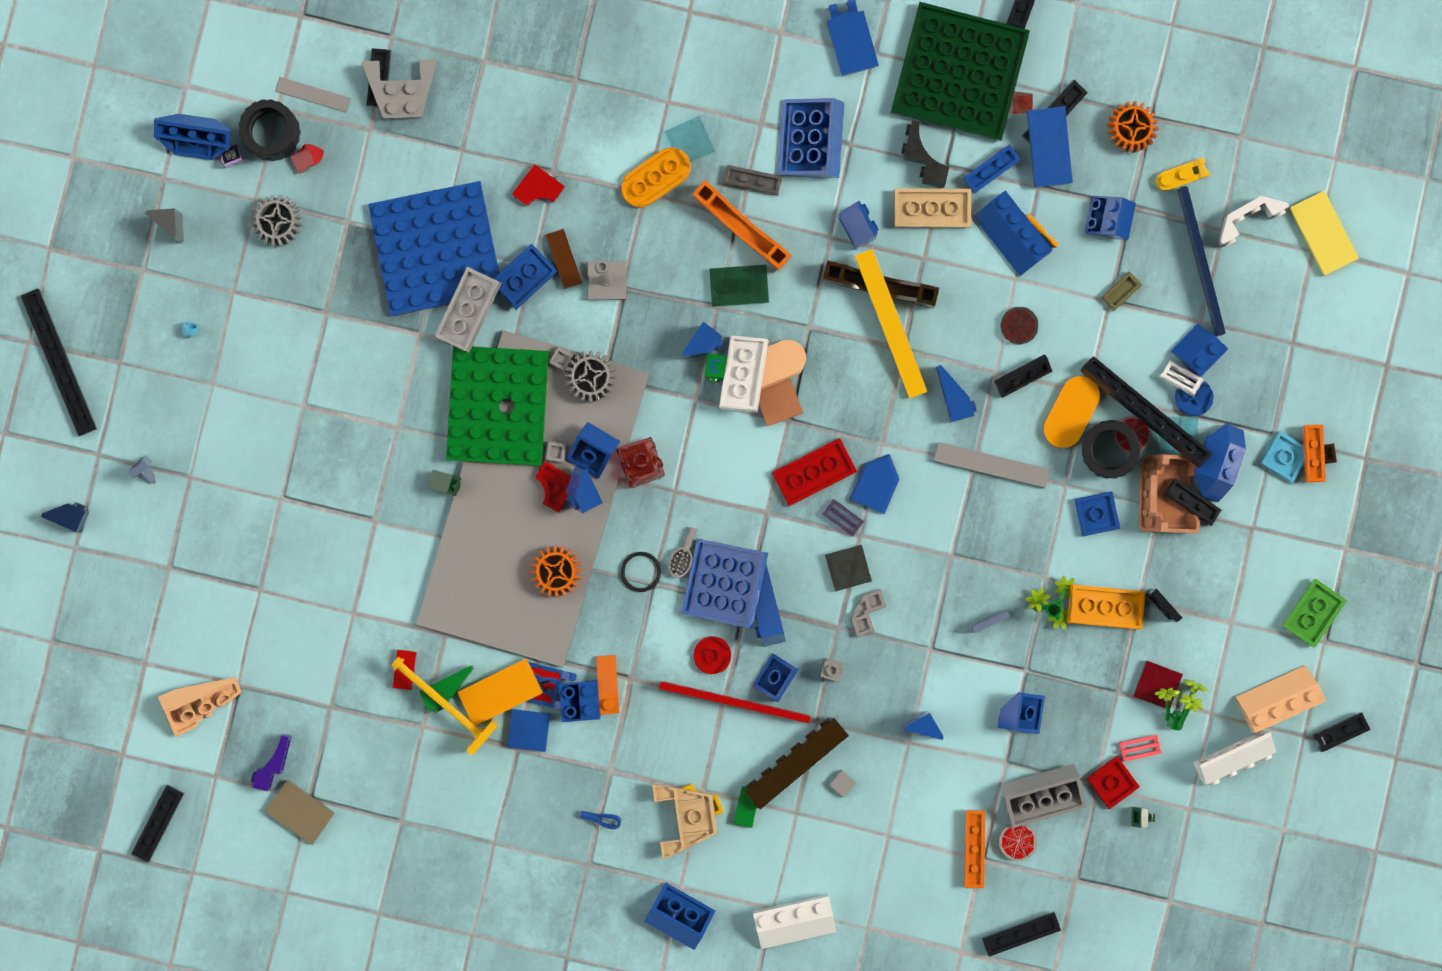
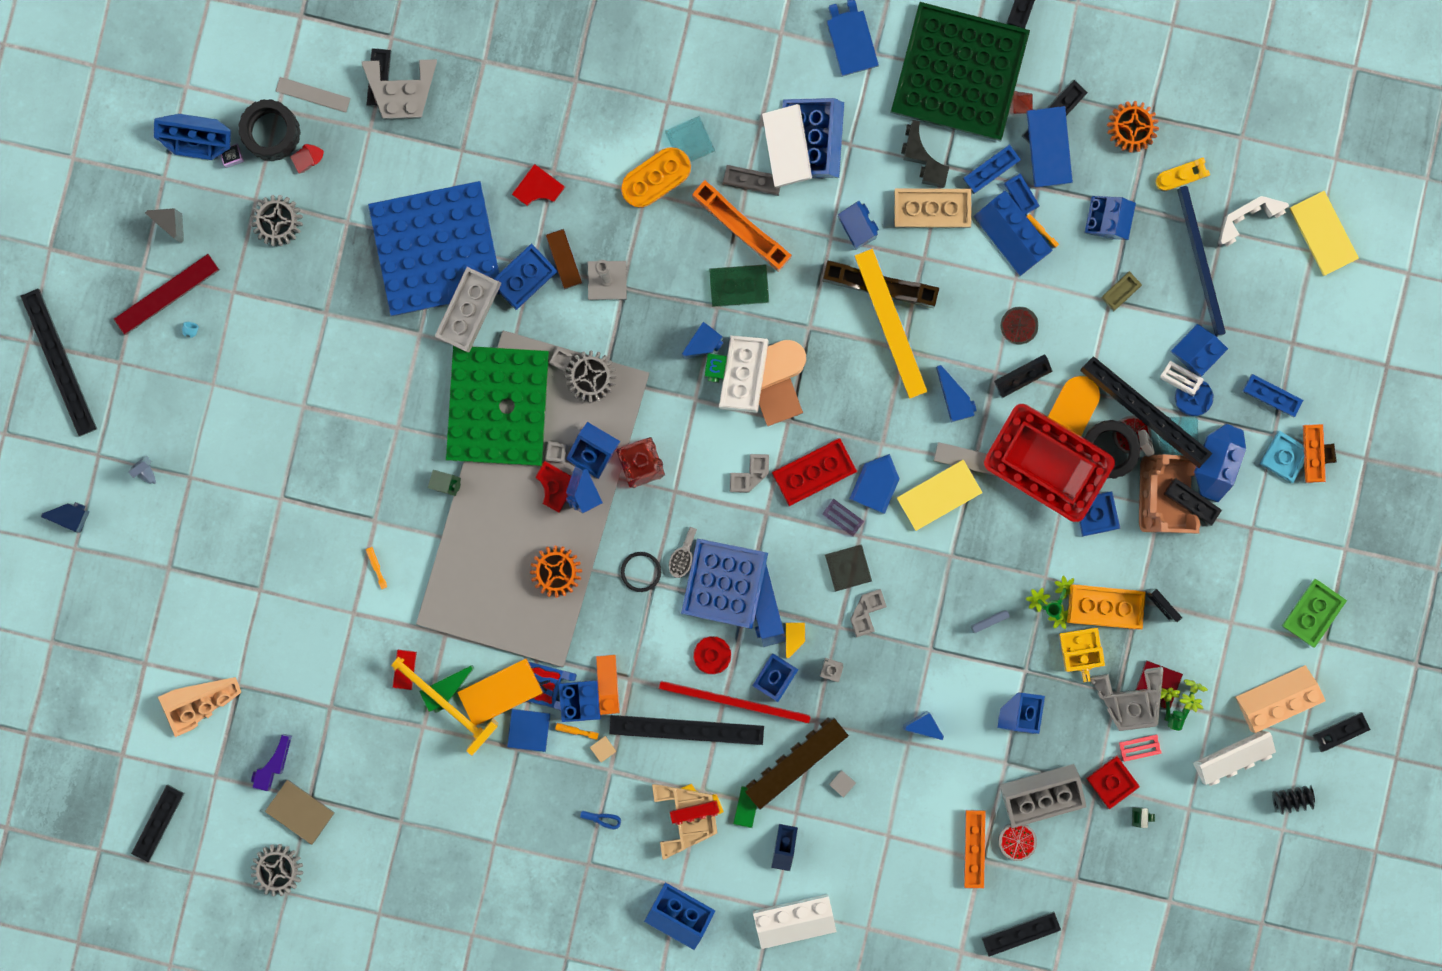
(166, 294): none -> dark red tile
(284, 872): none -> light grey gear
(376, 567): none -> light orange piece
(575, 731): none -> light orange piece
(603, 749): none -> tan tile
(686, 729): none -> black plate
(696, 811): none -> red piece
(747, 481): none -> light grey tile
(784, 847): none -> dark blue slope
(787, 146): none -> white tile
(794, 637): none -> yellow tile
(939, 495): none -> light yellow tile
(1021, 194): none -> blue tile
(1049, 462): none -> red wedge
(1082, 651): none -> yellow plate
(1132, 708): none -> light grey wing
(1146, 443): none -> light grey tile
(1272, 395): none -> blue plate
(1294, 799): none -> black piece

